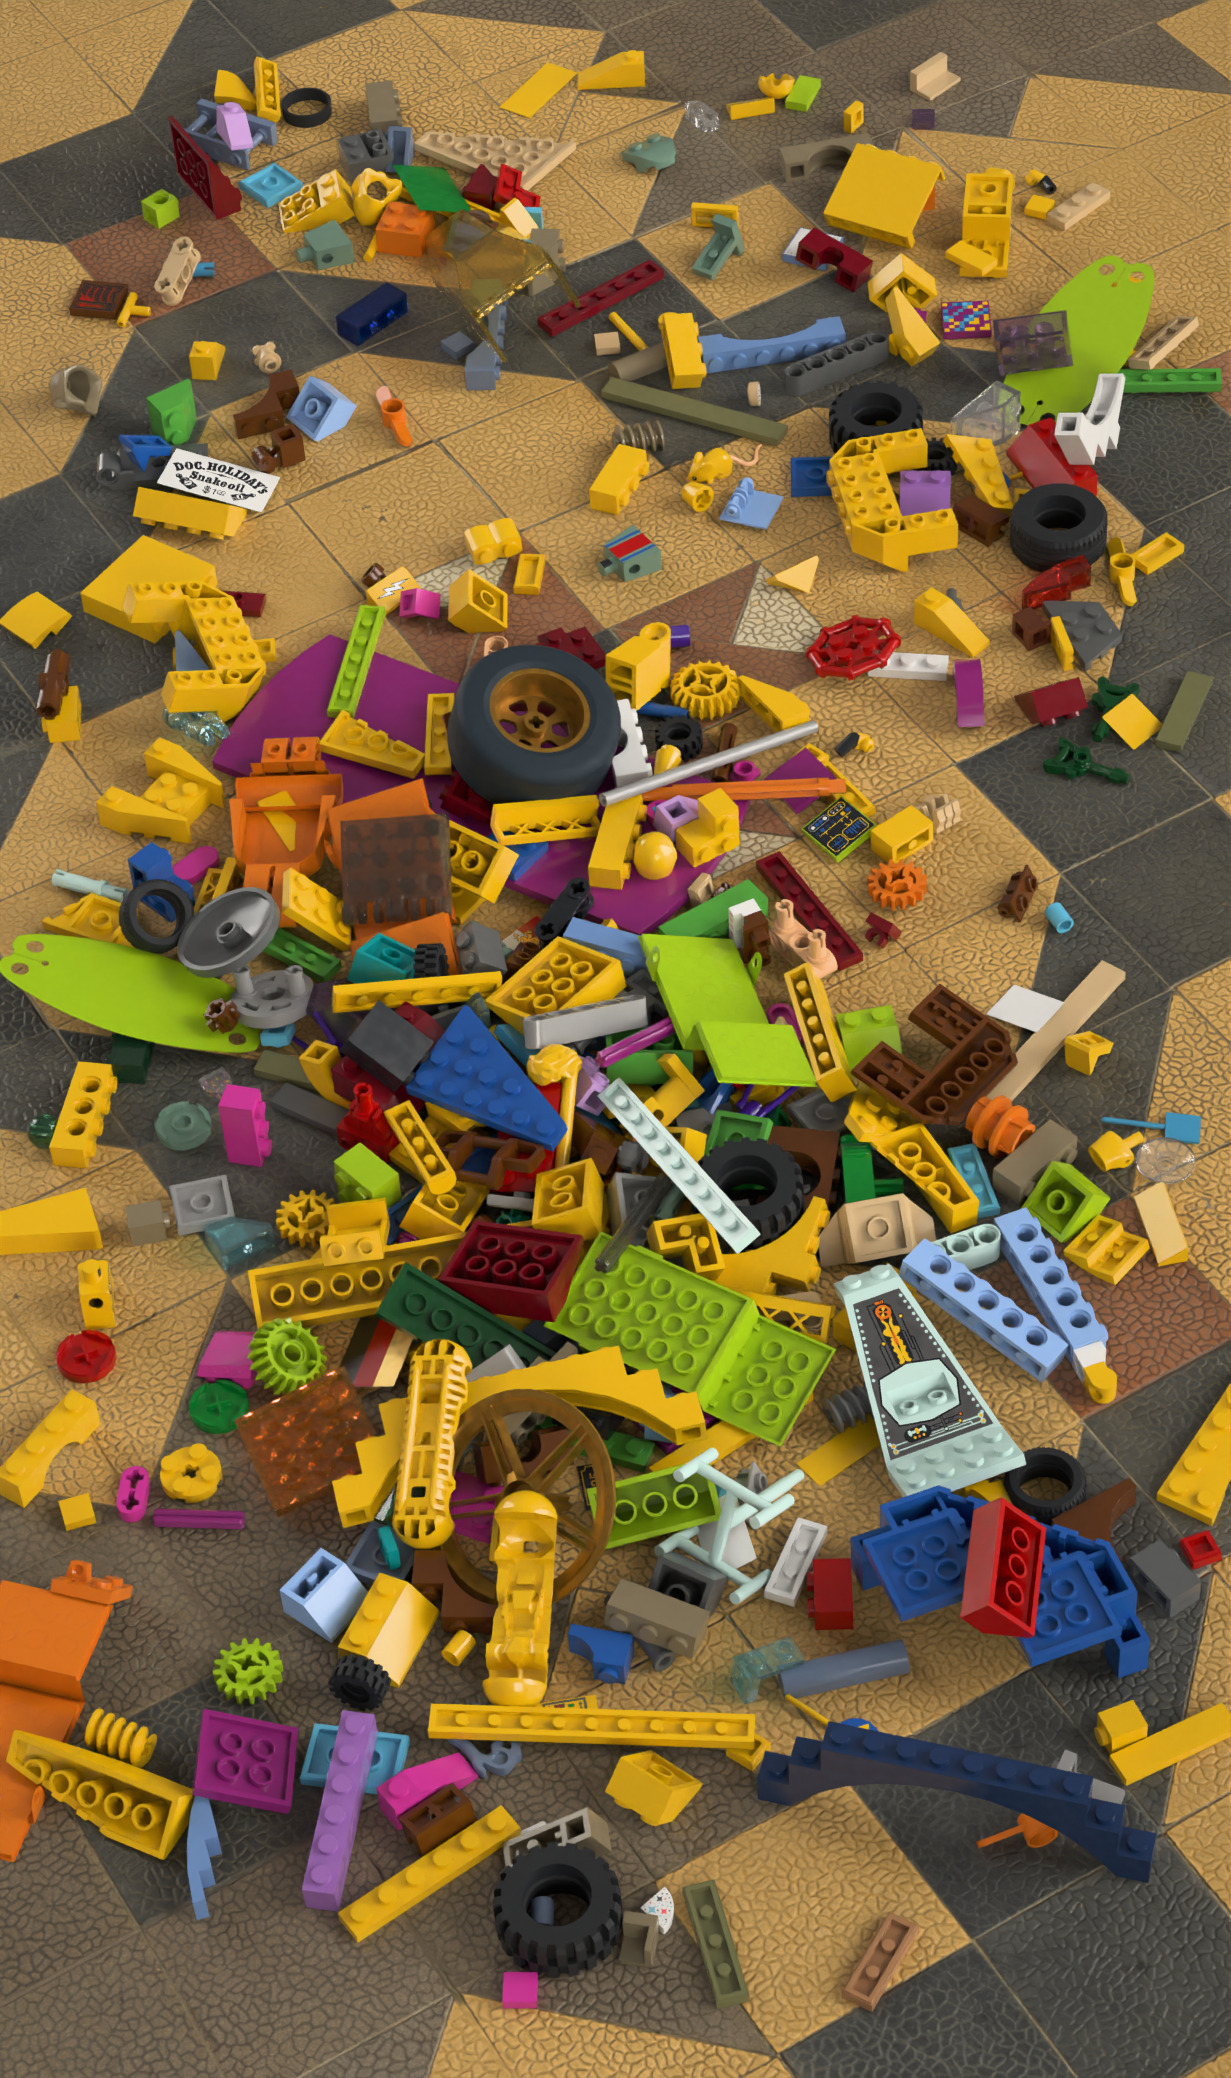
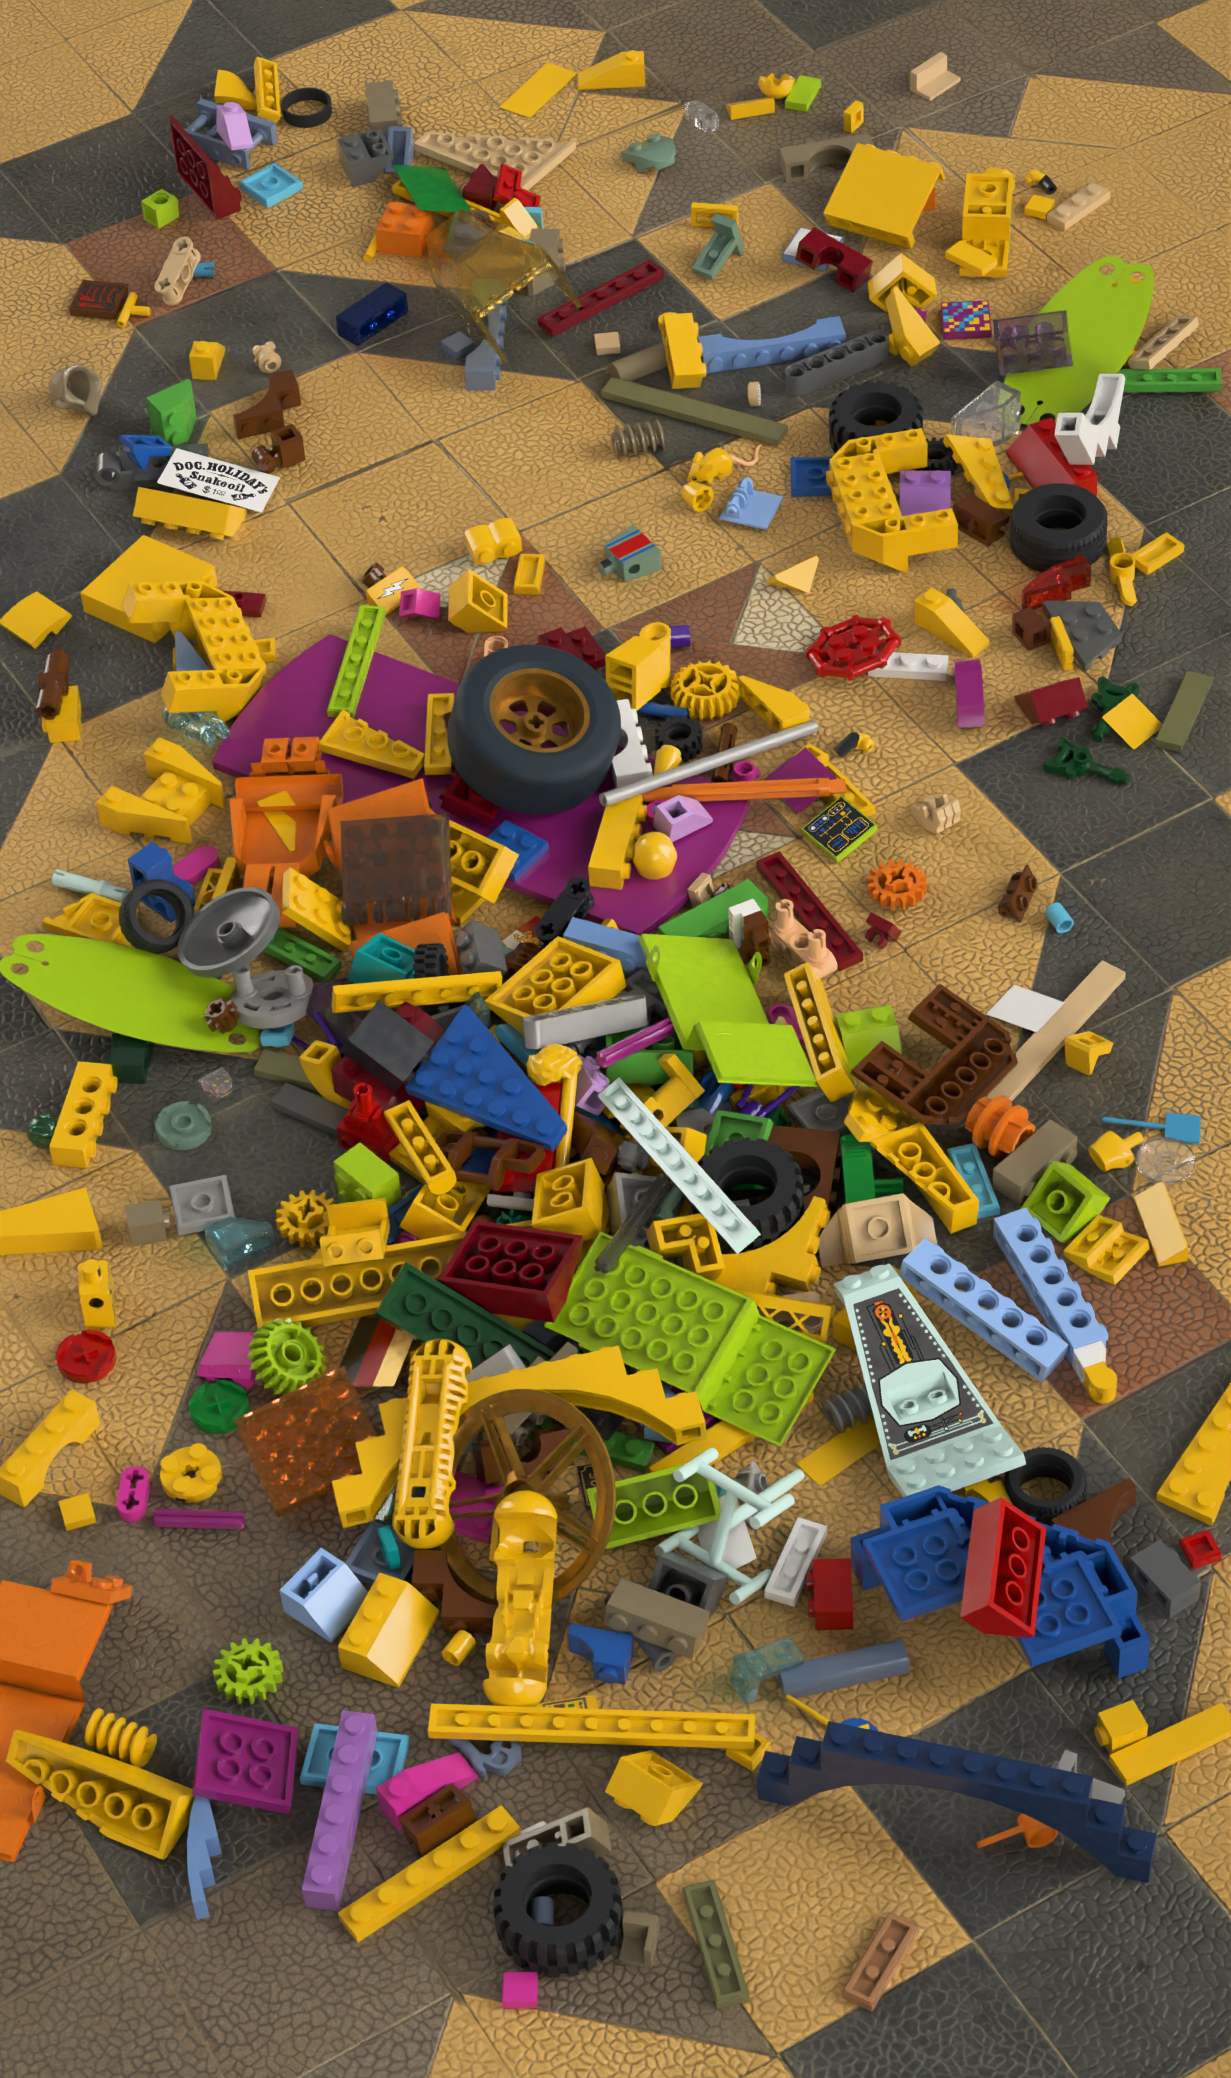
(244, 1125): dark pink brick -> none
(317, 204): yellow slope -> none
(320, 409): light blue slope -> none
(326, 247): sand green torso -> none
(359, 1682): black tyre -> none
(369, 210): yellow piece -> none
(394, 415): orange piece -> none
(544, 816): yellow fence -> none
(618, 479): yellow brick -> none
(627, 331): yellow bar -> none
(663, 1906): white tile -> none
(712, 832): yellow brick -> none
(901, 835): yellow brick -> none
(923, 119): clear purple tile -> none
(973, 1246): light aqua beam -> none

